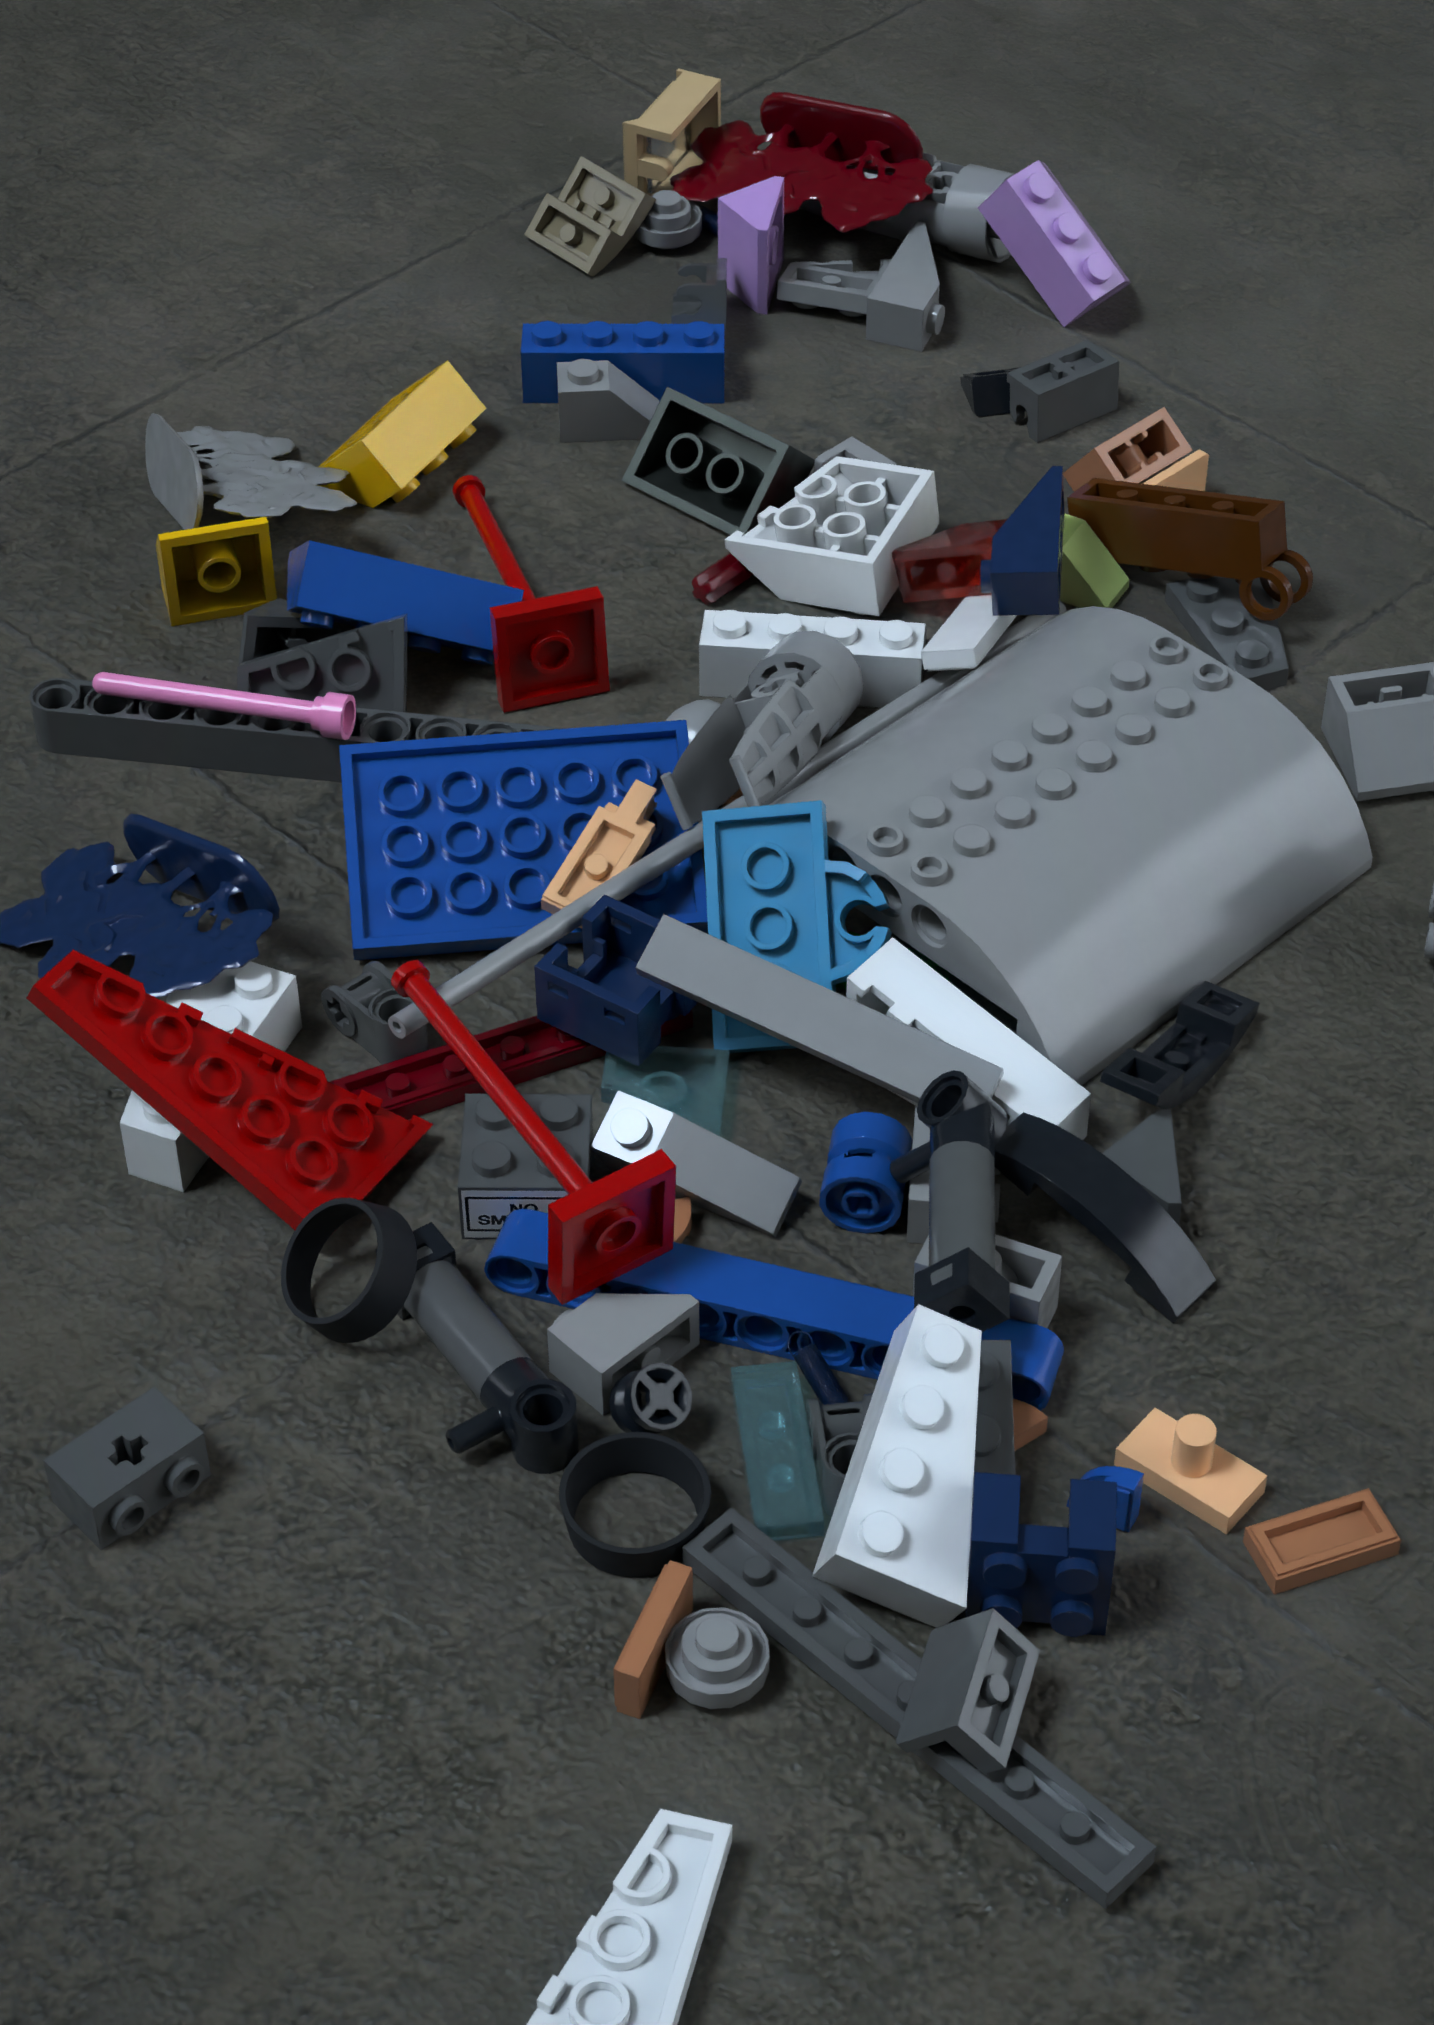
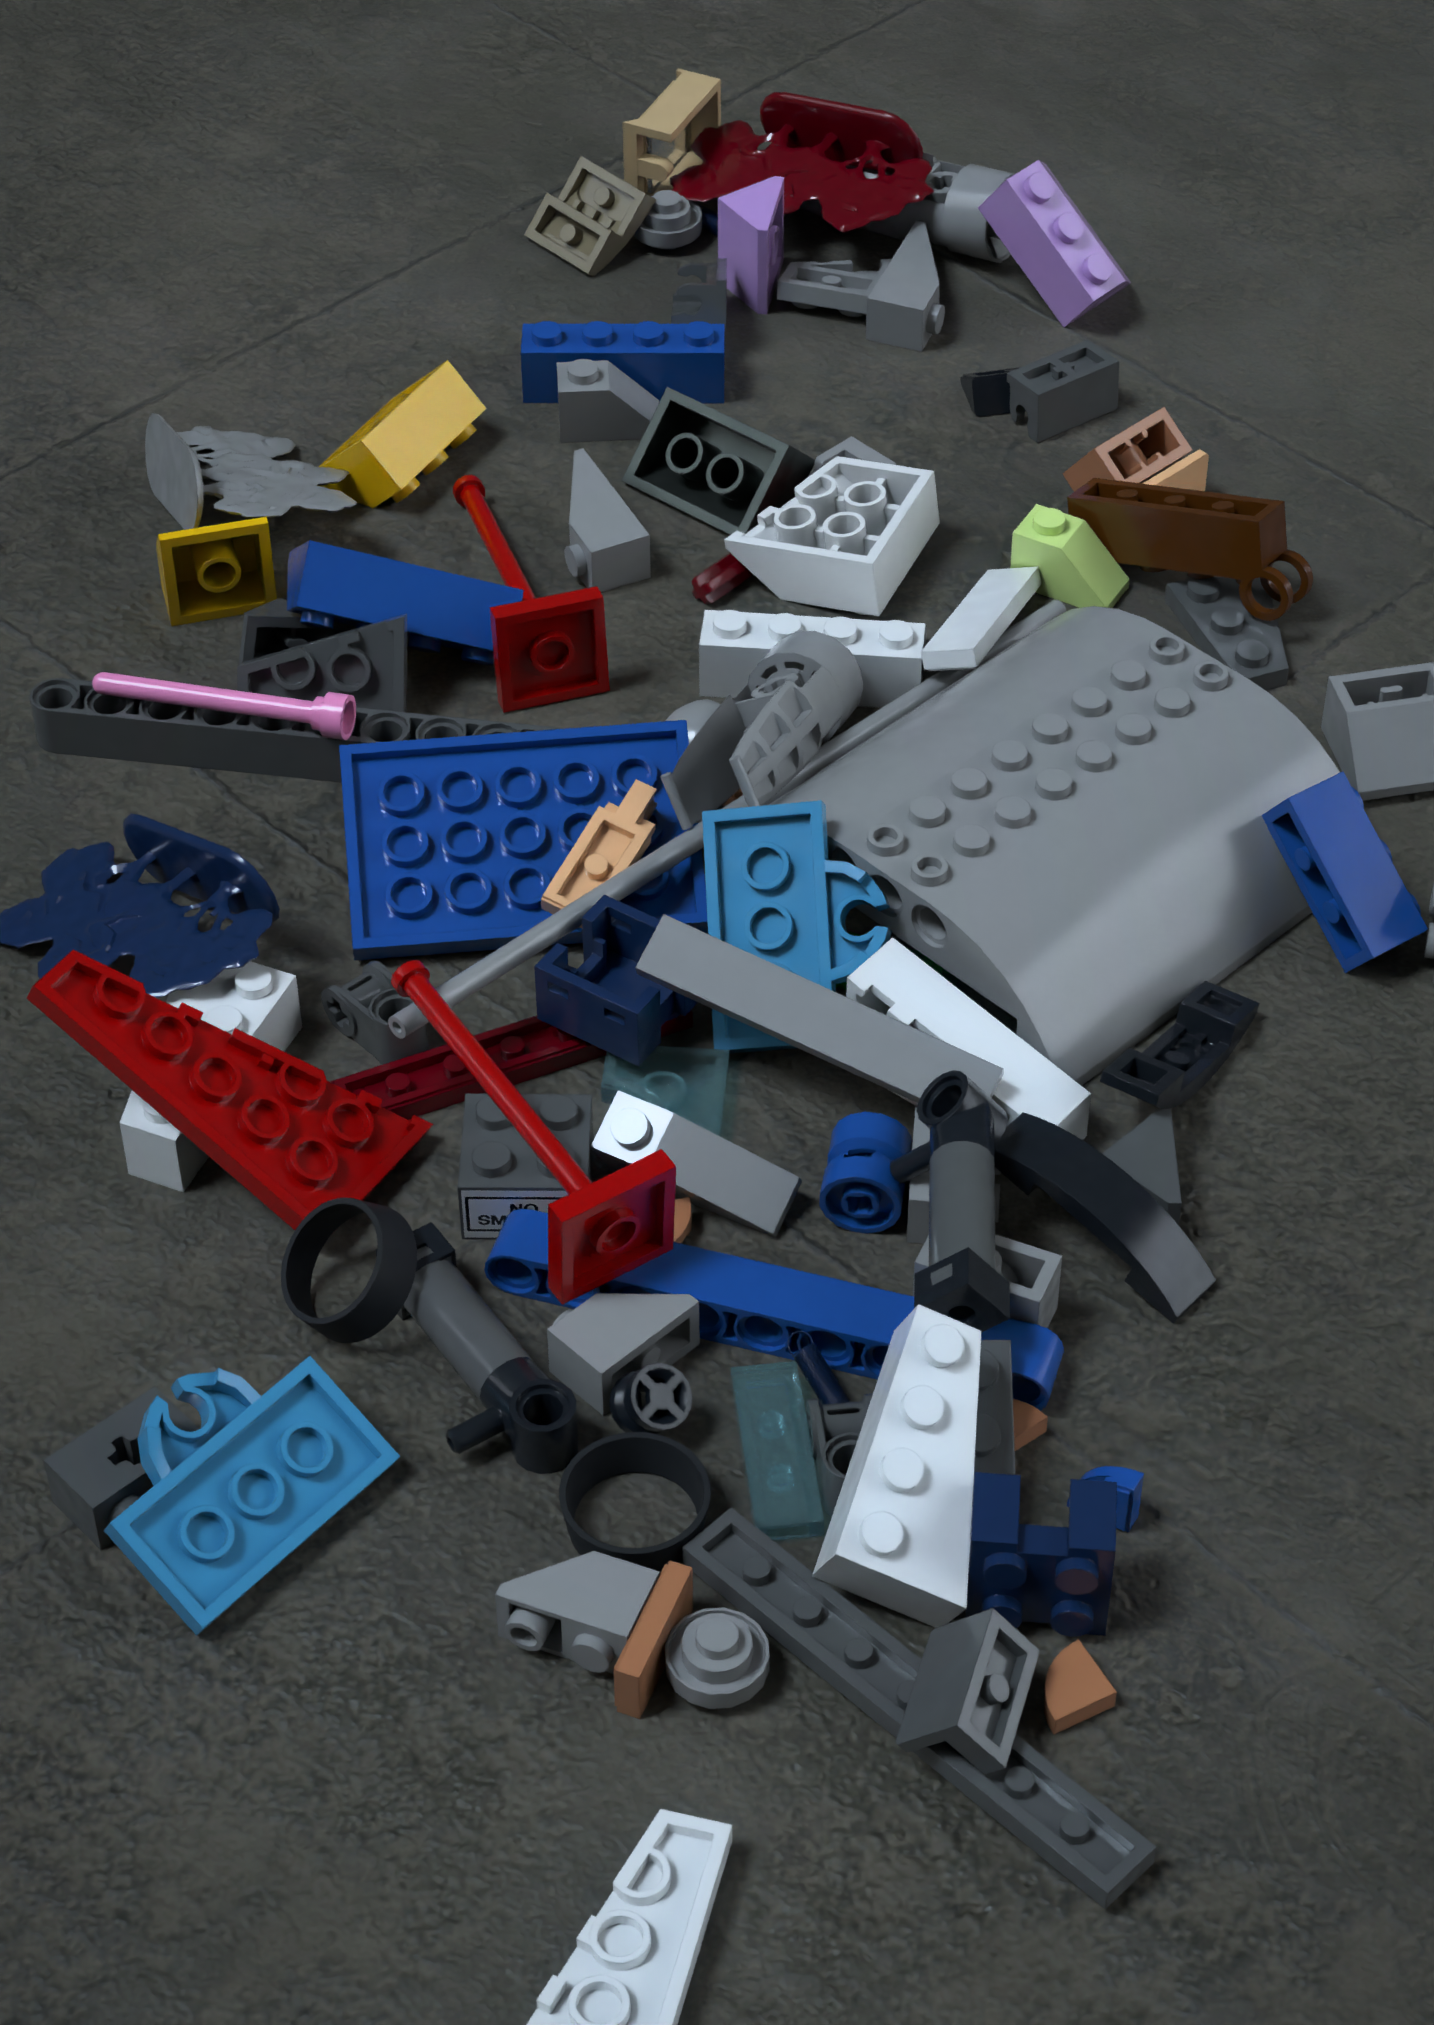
(242, 1485): none -> dark azure plate
(576, 1608): none -> light grey slope
(605, 536): none -> light grey slope
(945, 562): clear red slope -> none
(1028, 553): dark blue slope -> none
(1075, 1689): none -> nougat tile
(1191, 1469): light nougat tile -> none
(1321, 1541): nougat tile -> none
(1344, 871): none -> blue brick

